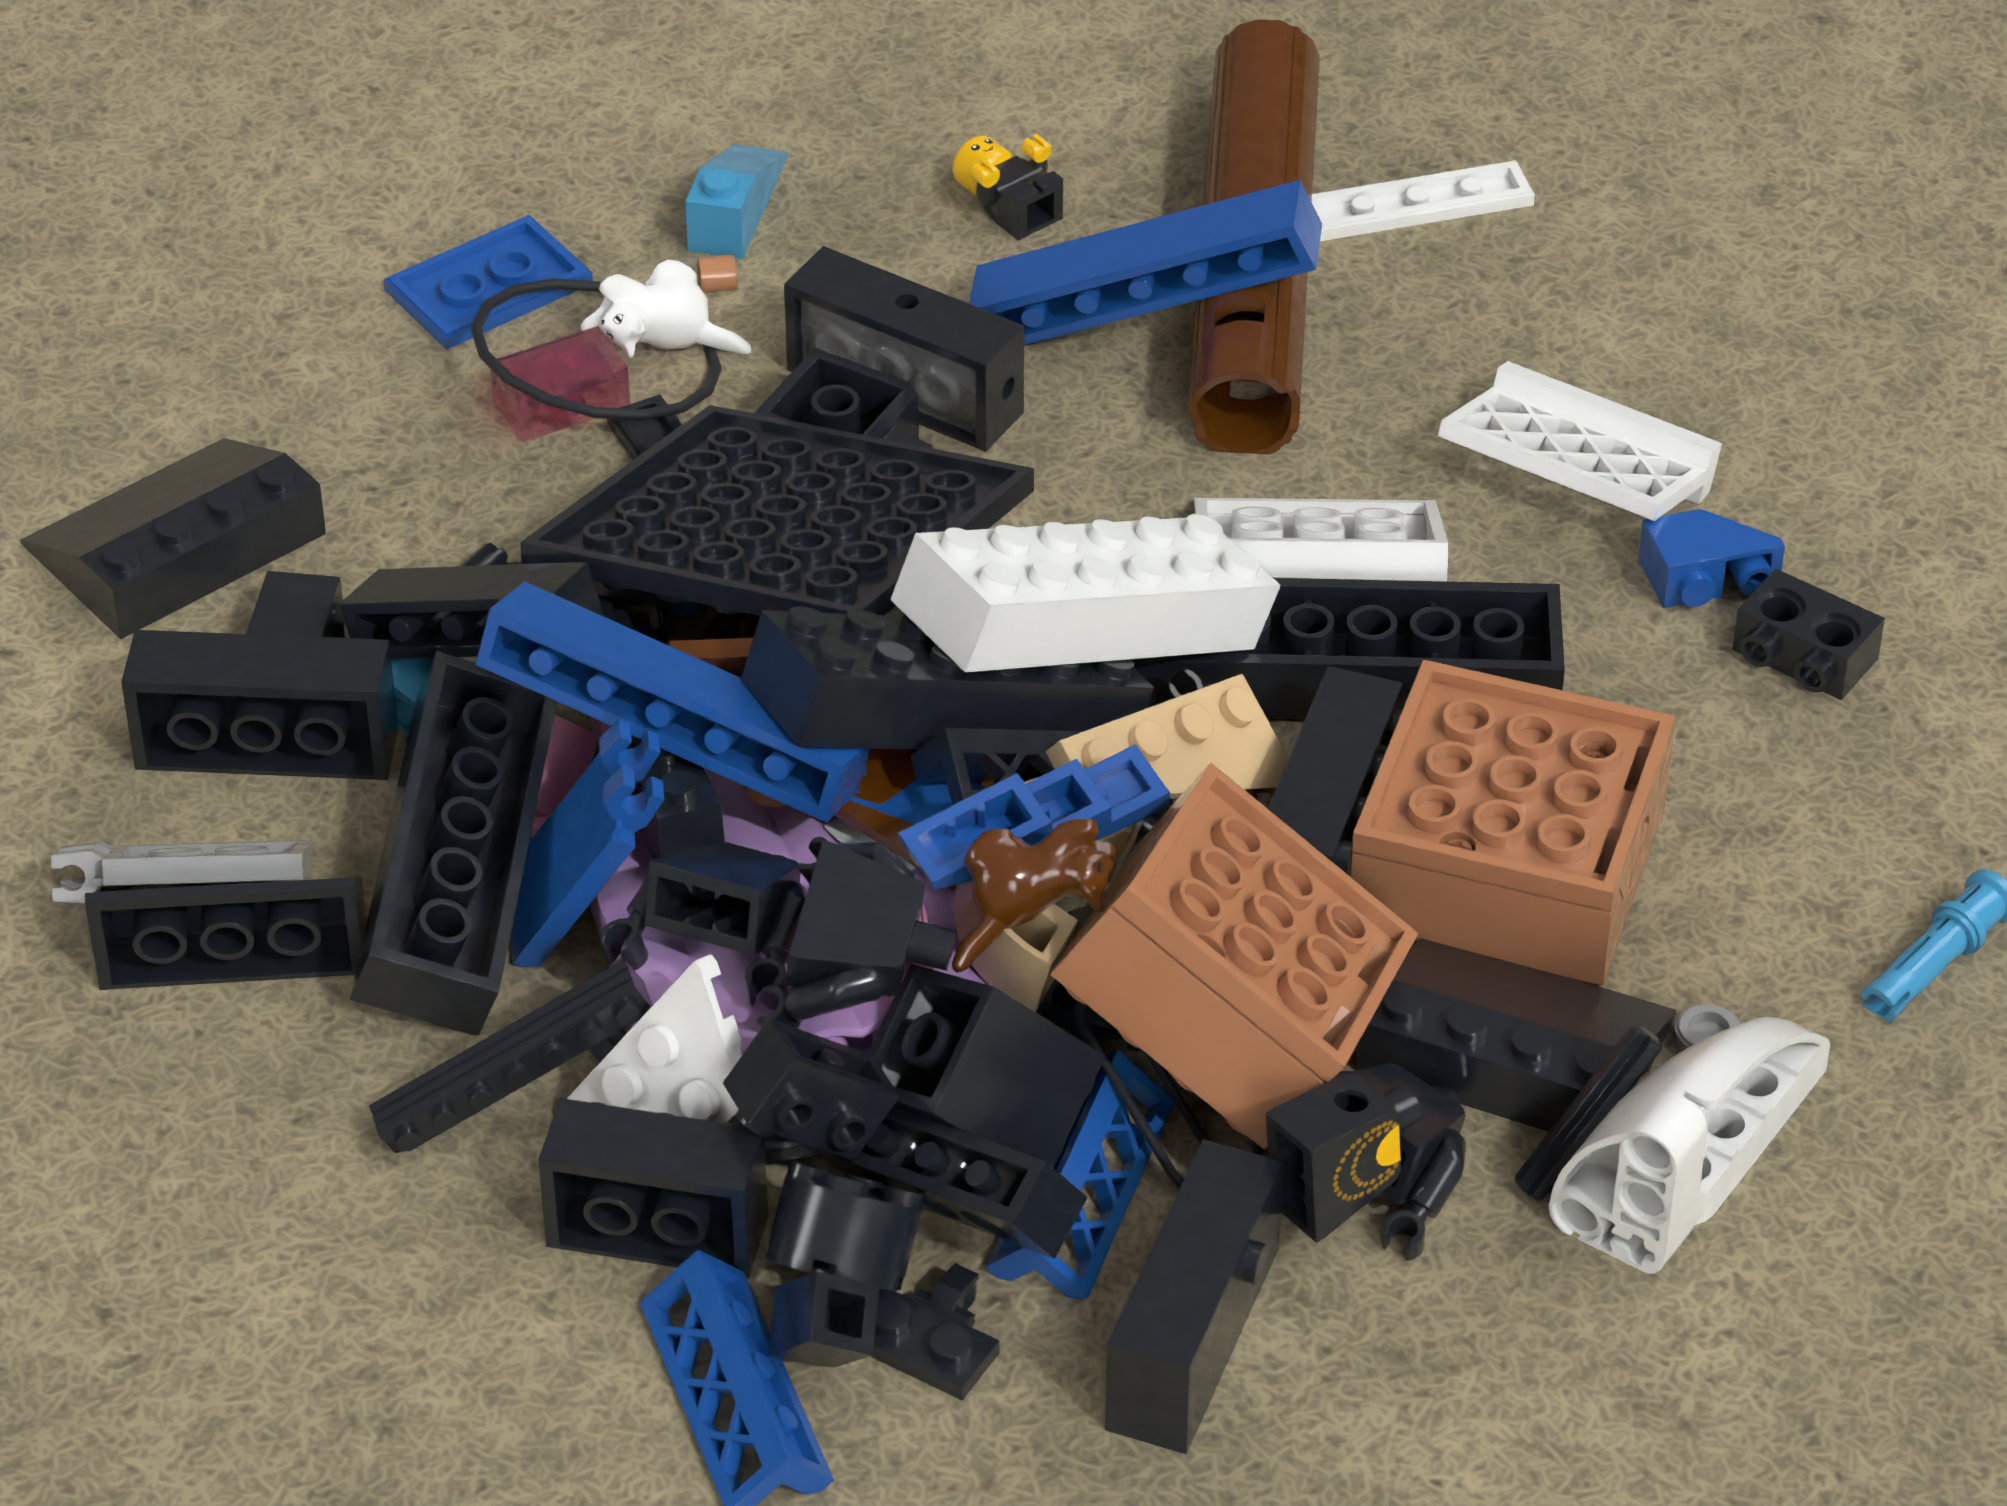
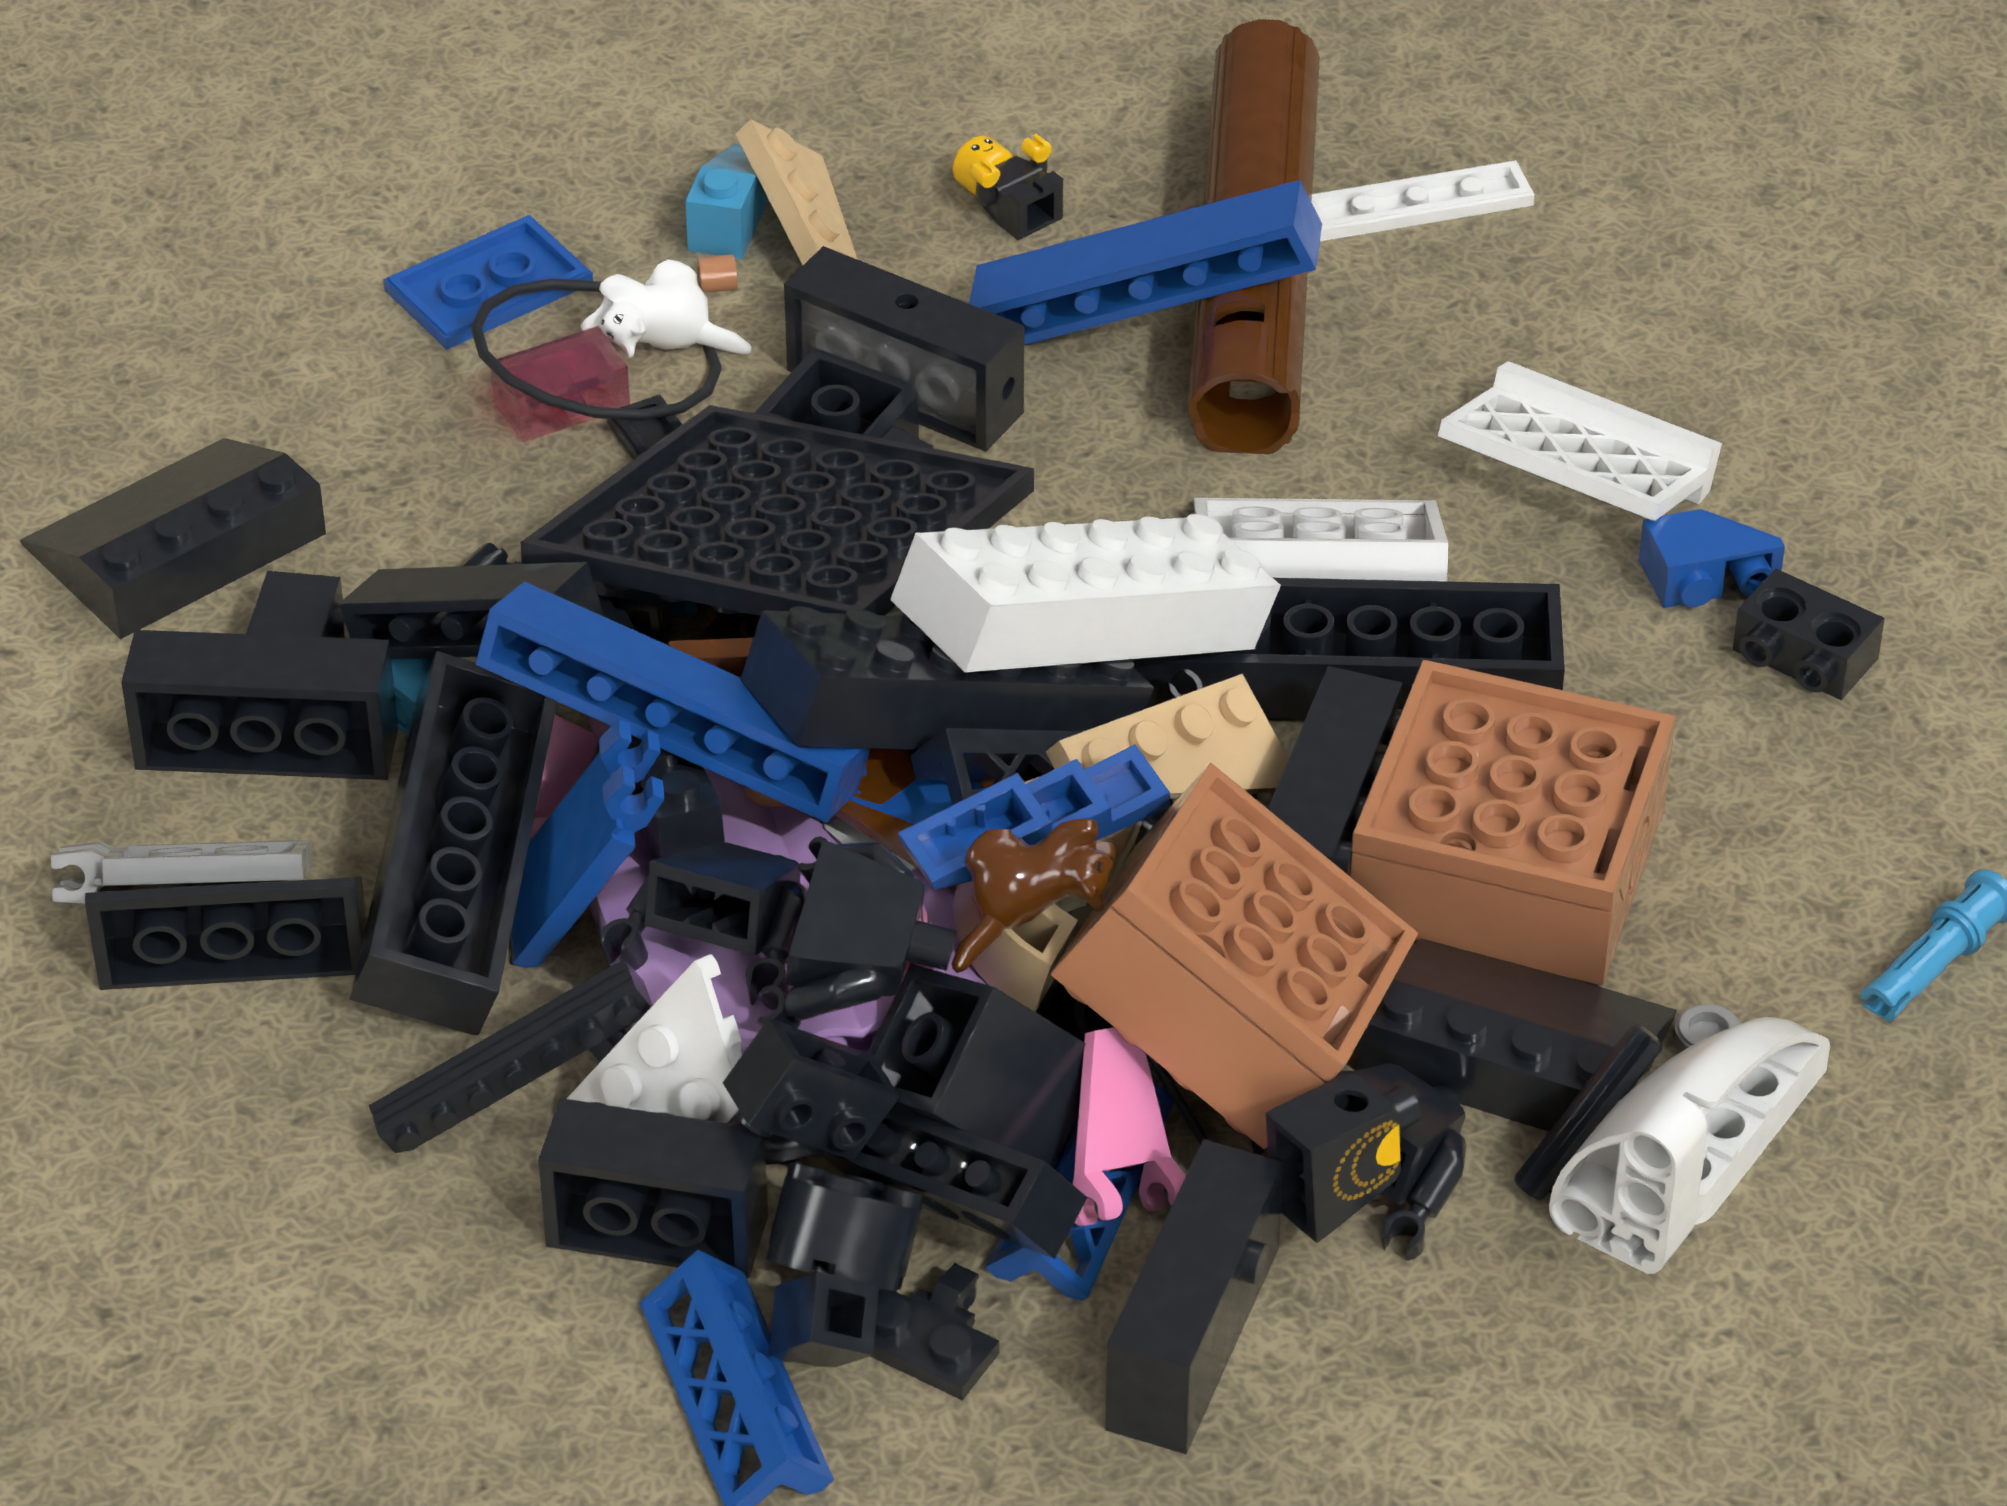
(797, 190): none -> tan wing
(1120, 1128): none -> bright pink flag

